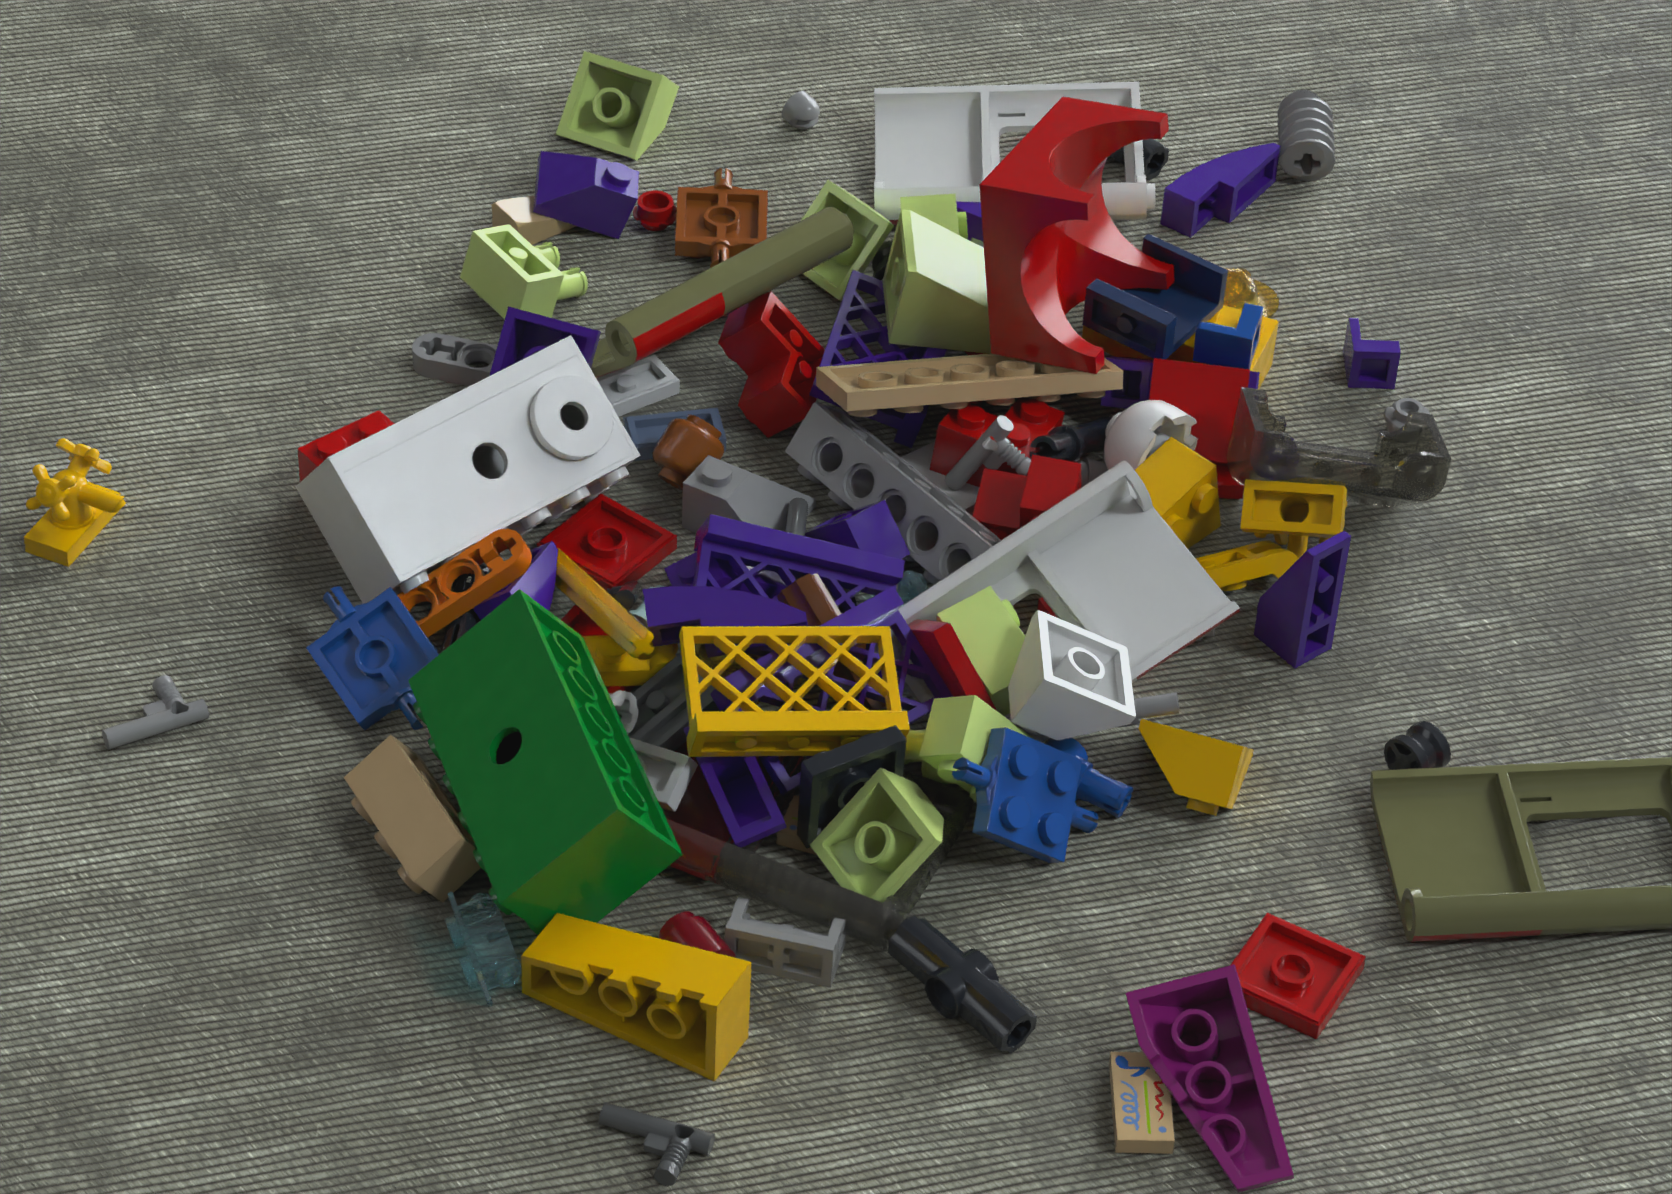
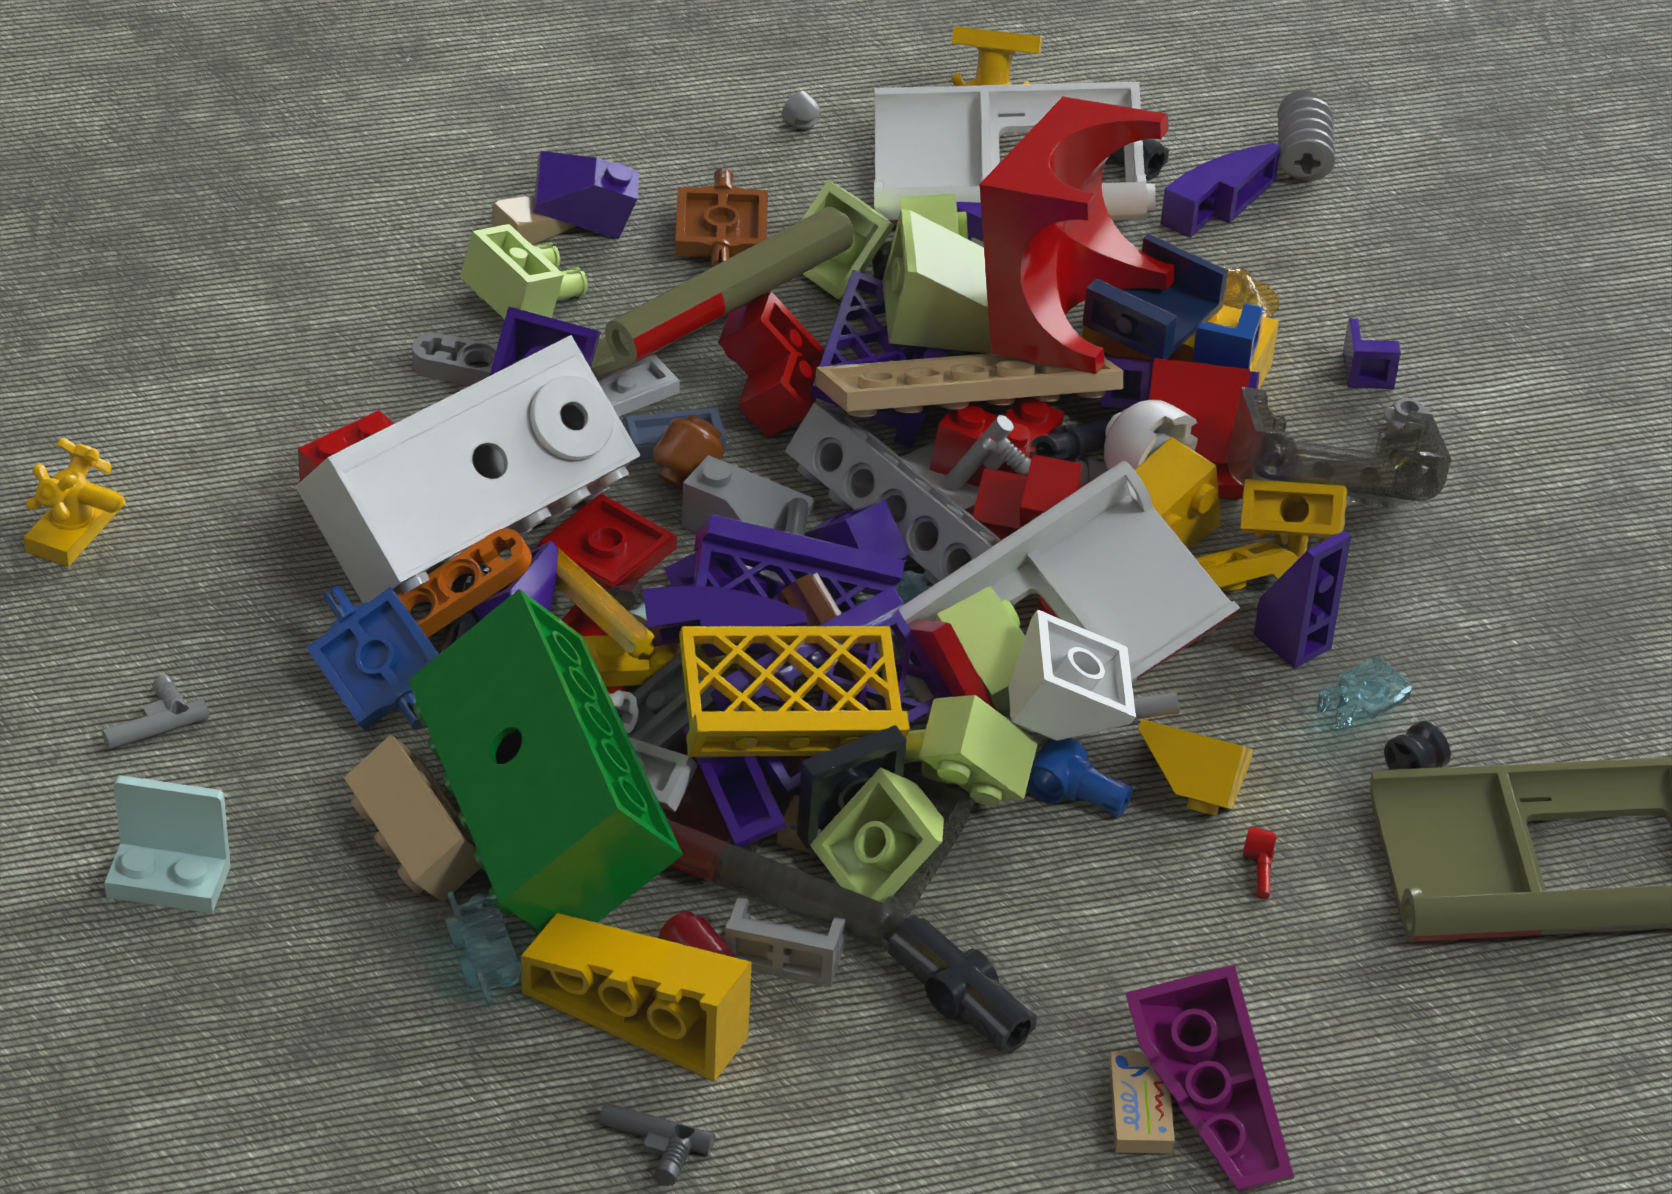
(169, 845): none -> light aqua bracket
(616, 106): yellowish green slope -> none
(655, 210): red plate -> none
(994, 53): none -> yellow piece
(1026, 795): blue plate -> none
(1260, 846): none -> red hand
(1295, 975): red tile -> none
(1366, 688): none -> clear light blue plate

